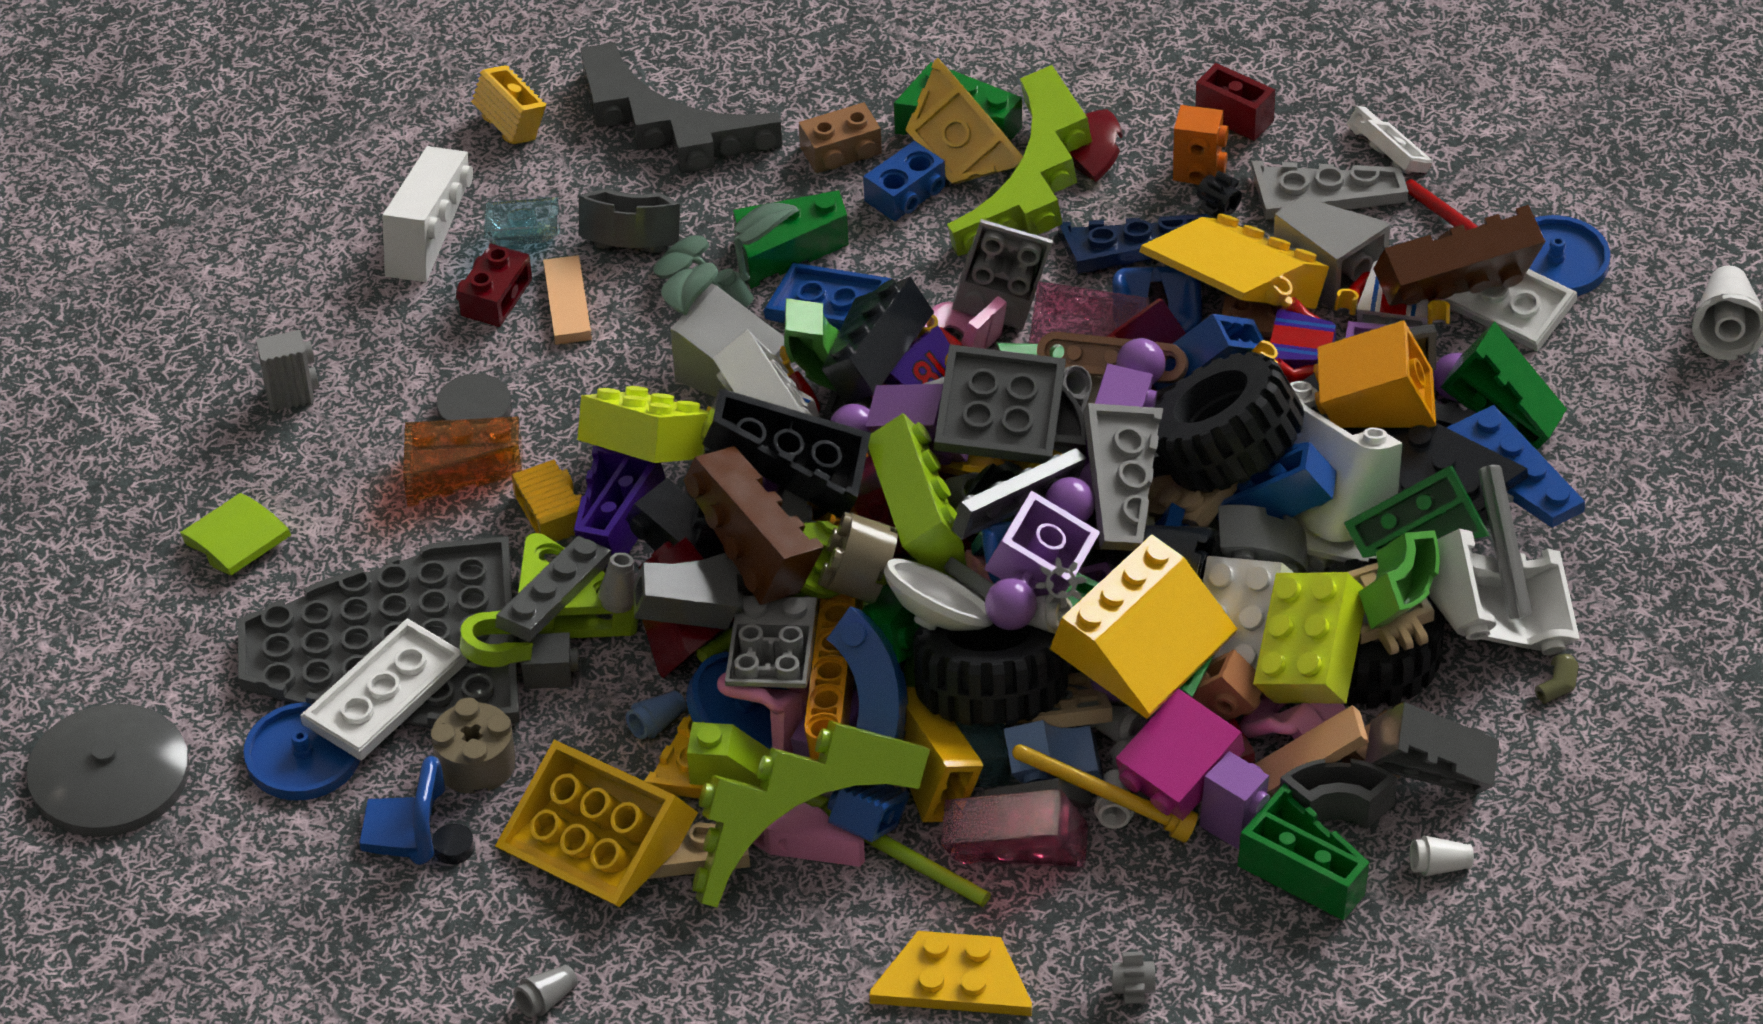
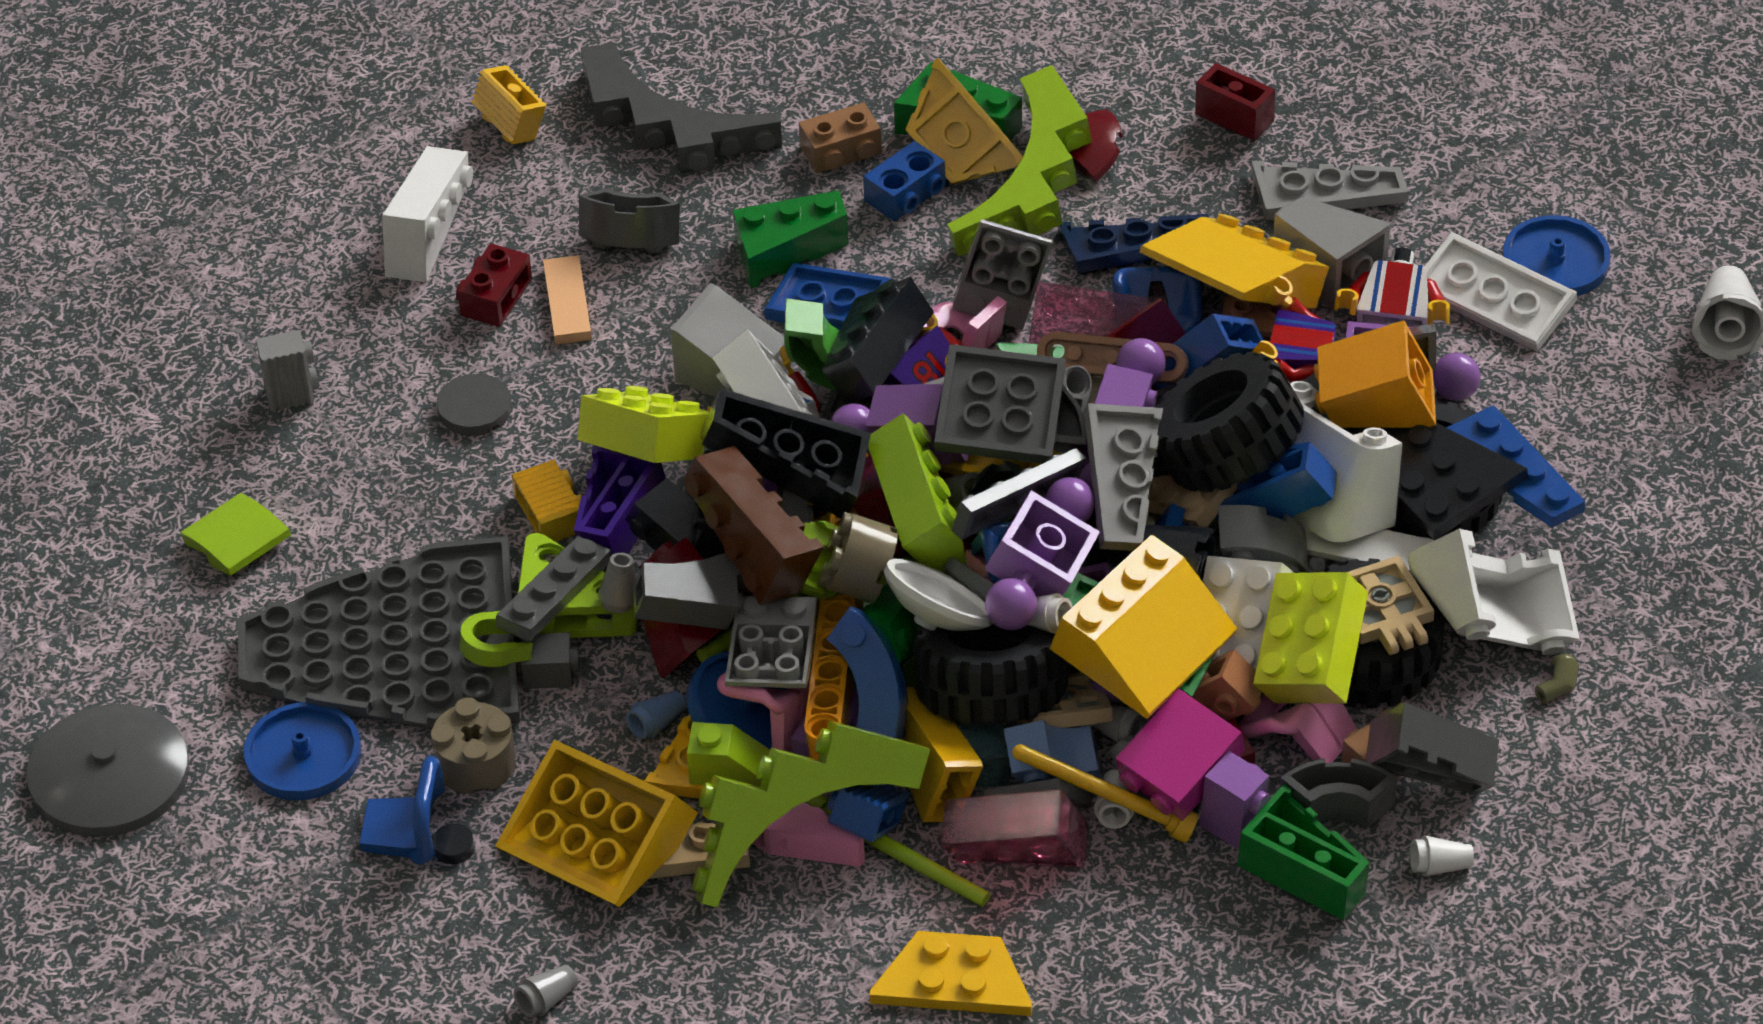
(383, 689): white tile -> none
(459, 454): clear orange wedge -> none
(522, 221): clear light blue slope -> none
(688, 284): sand green plant -> none
(1073, 581): light grey gear -> none
(1133, 977): light grey gear -> none
(1199, 144): orange brick -> none
(1219, 194): black gear -> none
(1327, 741): light nougat tile -> none
(1389, 141): white hinge -> none
(1402, 577): bright green brick -> none
(1429, 505): green wedge -> none
(1438, 206): red bar -> none
(1461, 259): reddish brown wedge -> none
(1500, 376): green wedge -> none
(1505, 542): light grey axle -> none

